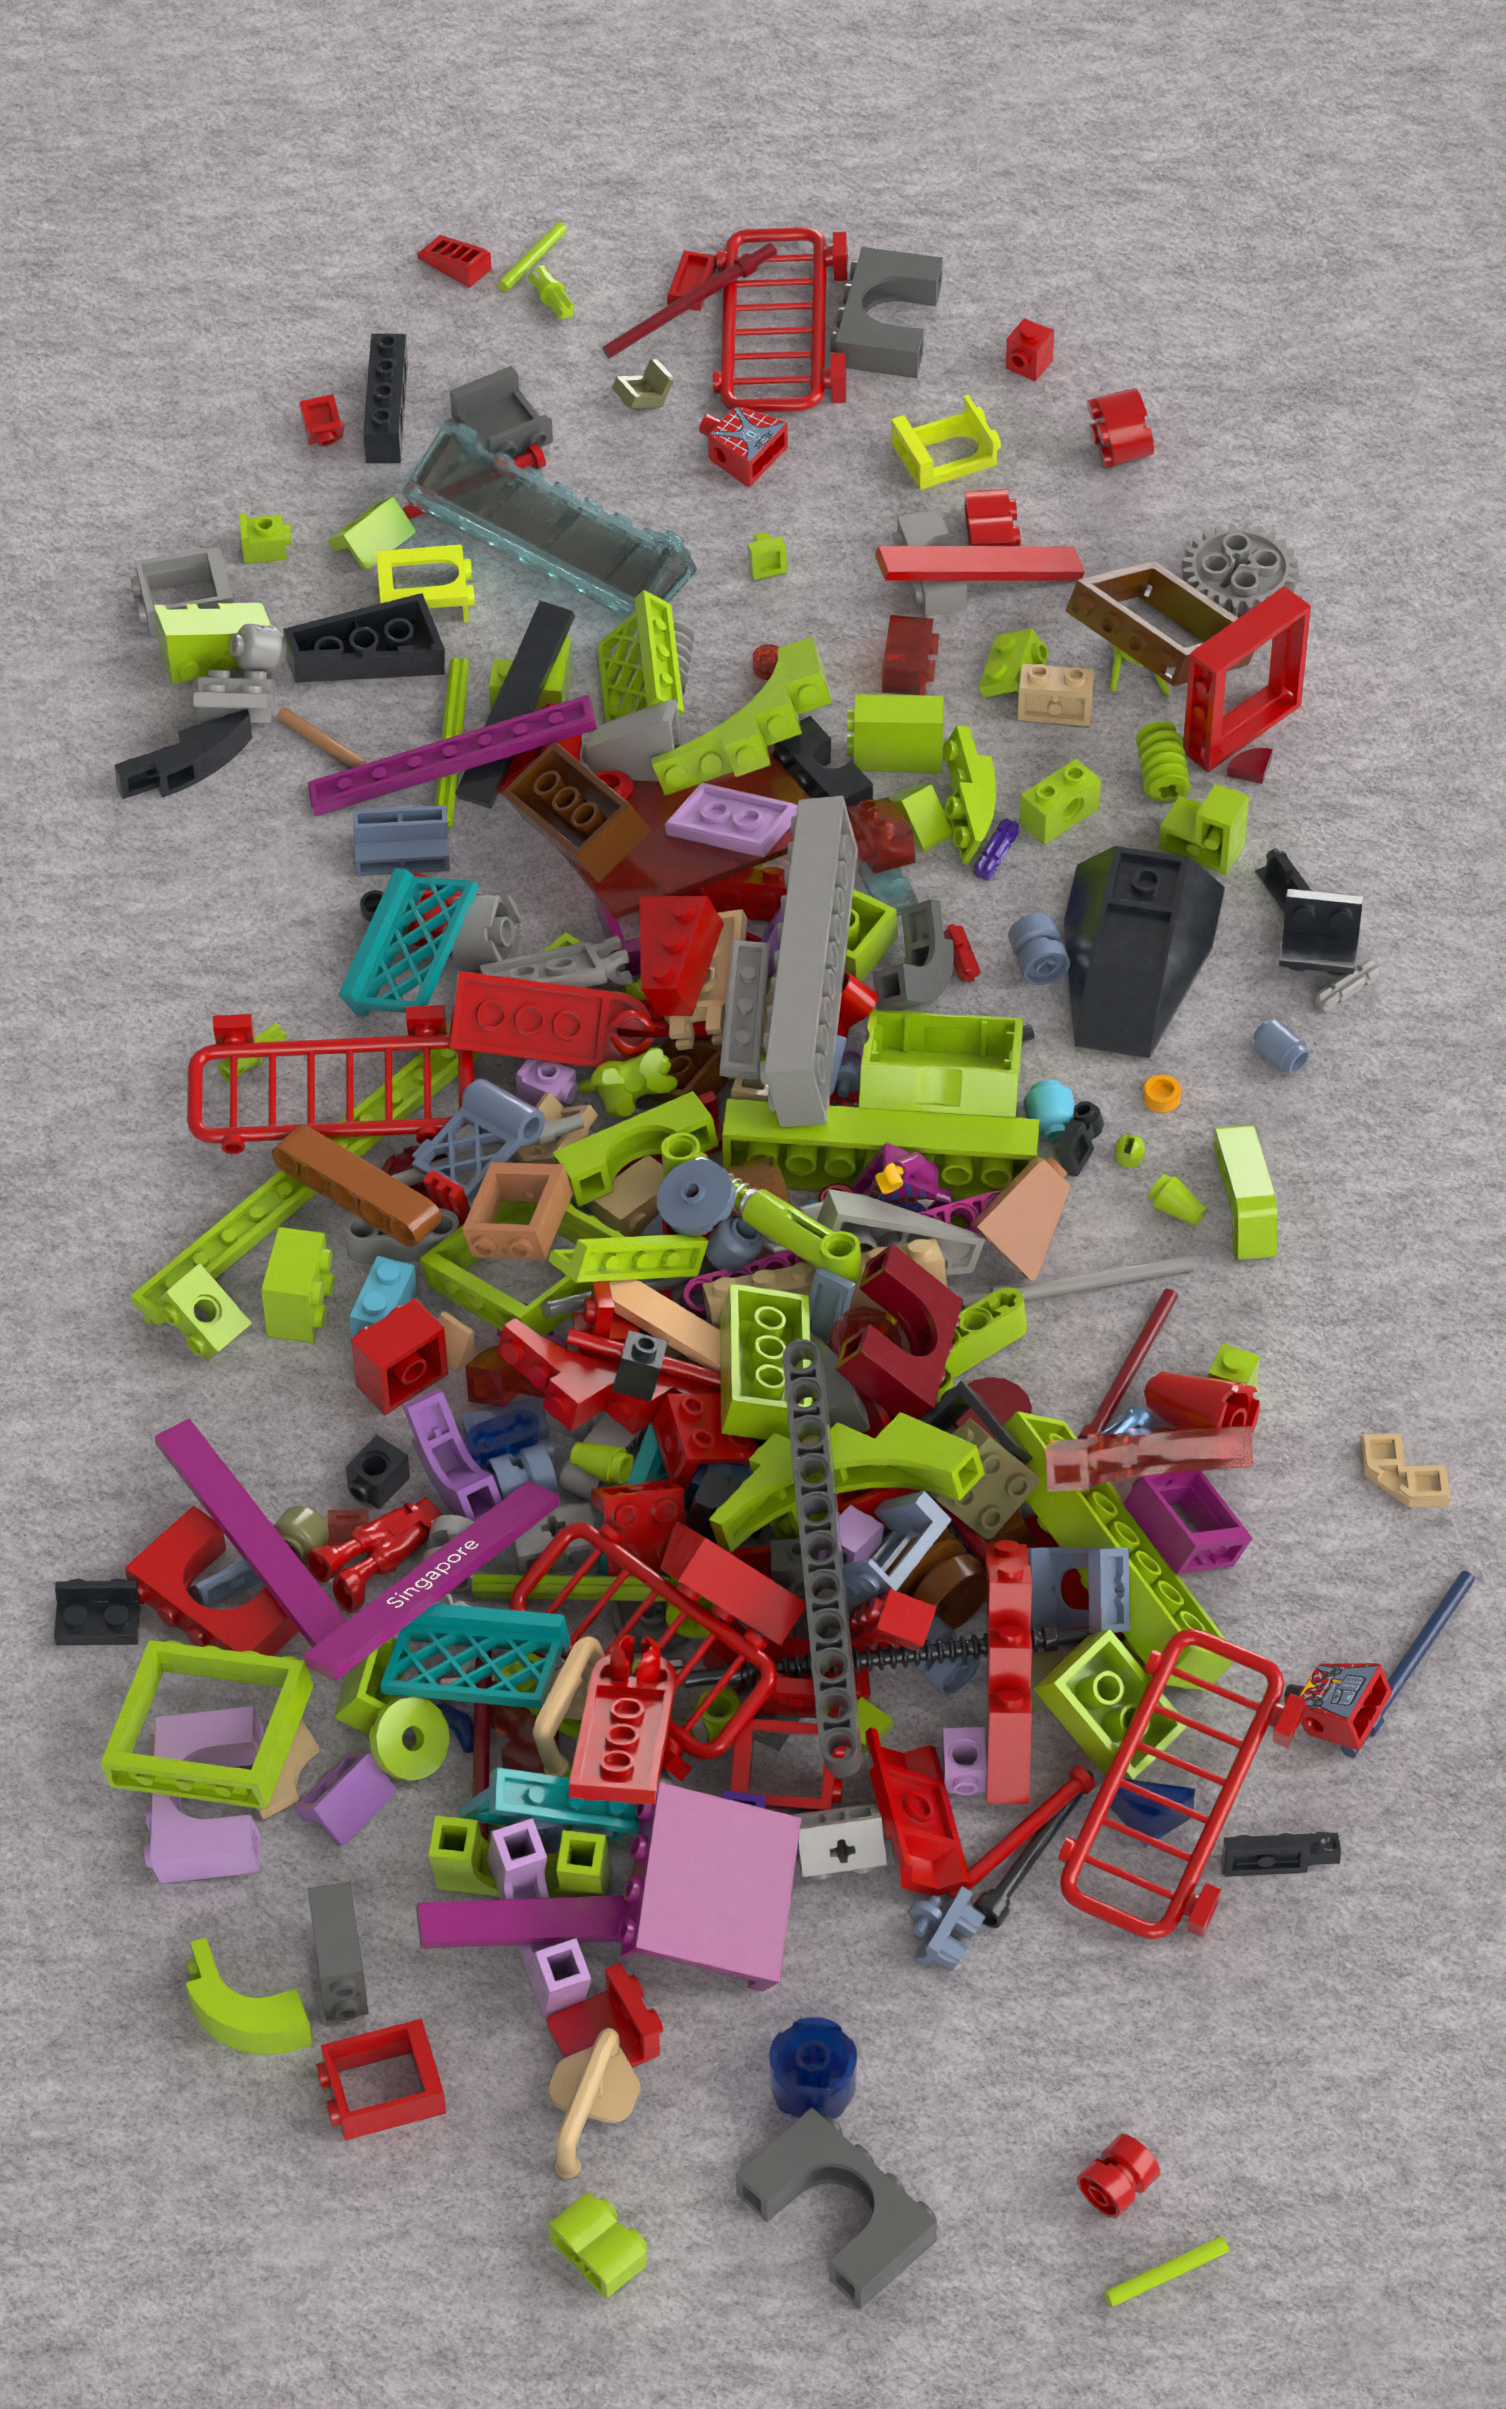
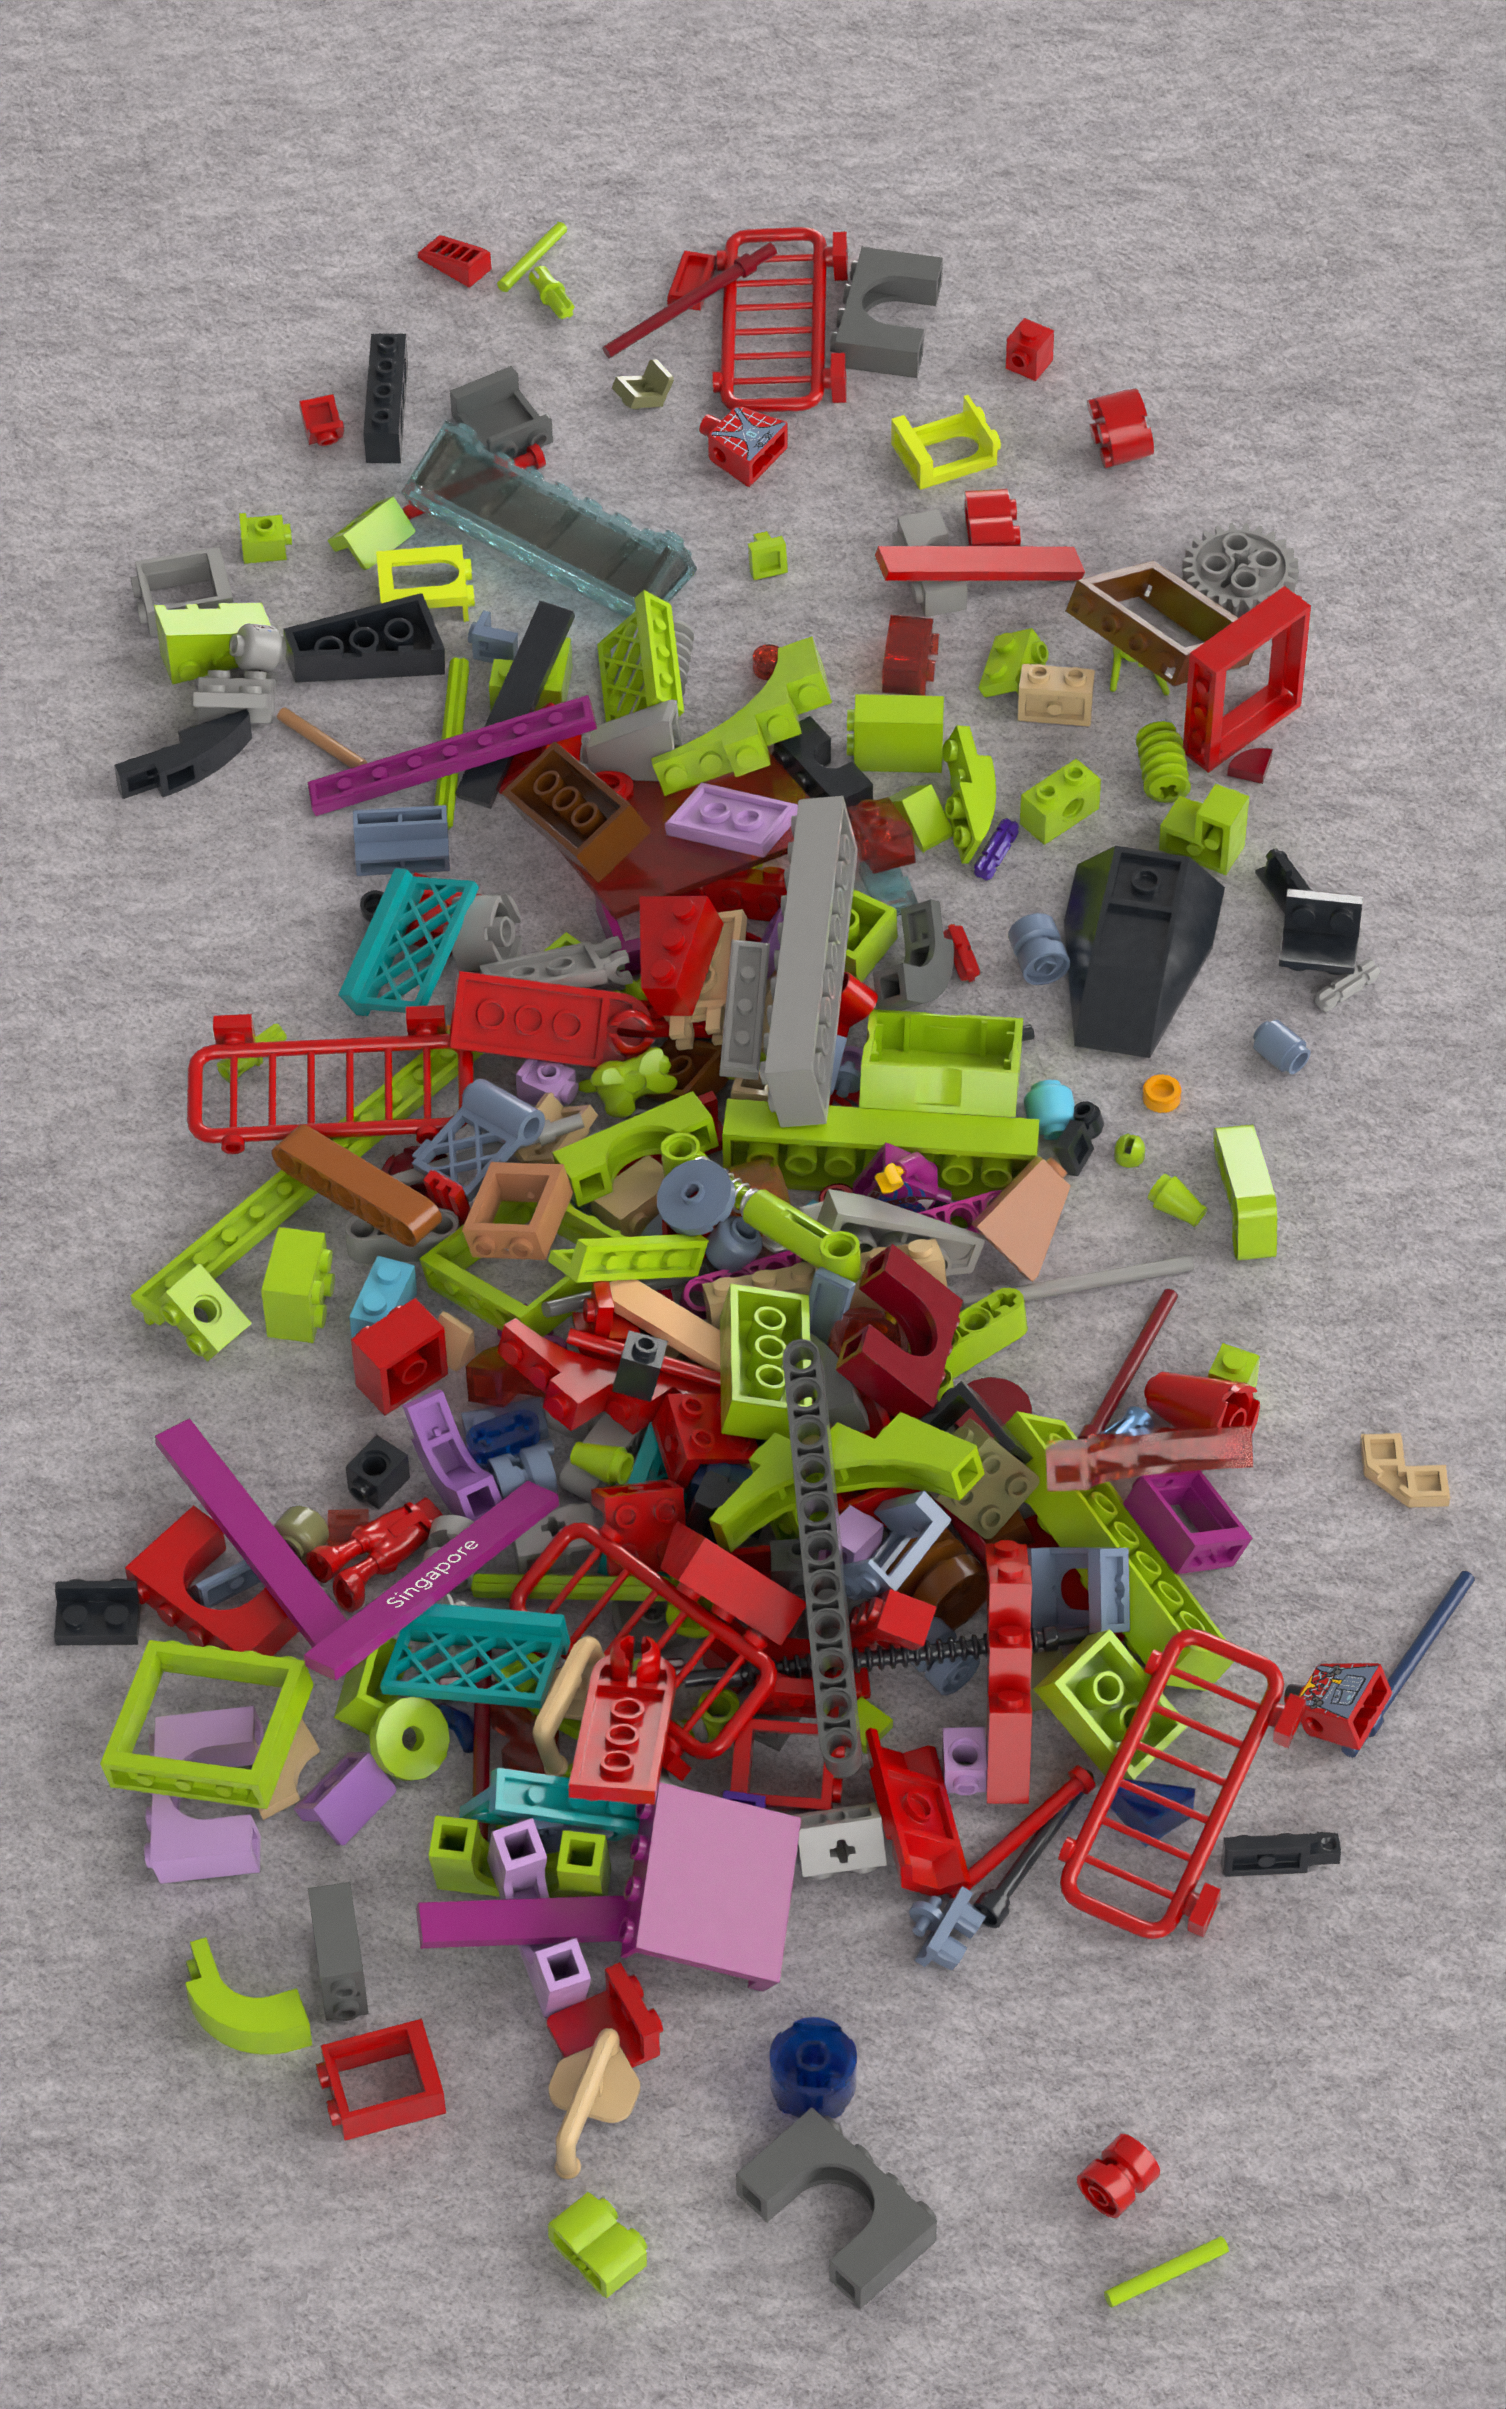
(491, 642): none -> sand blue bracket

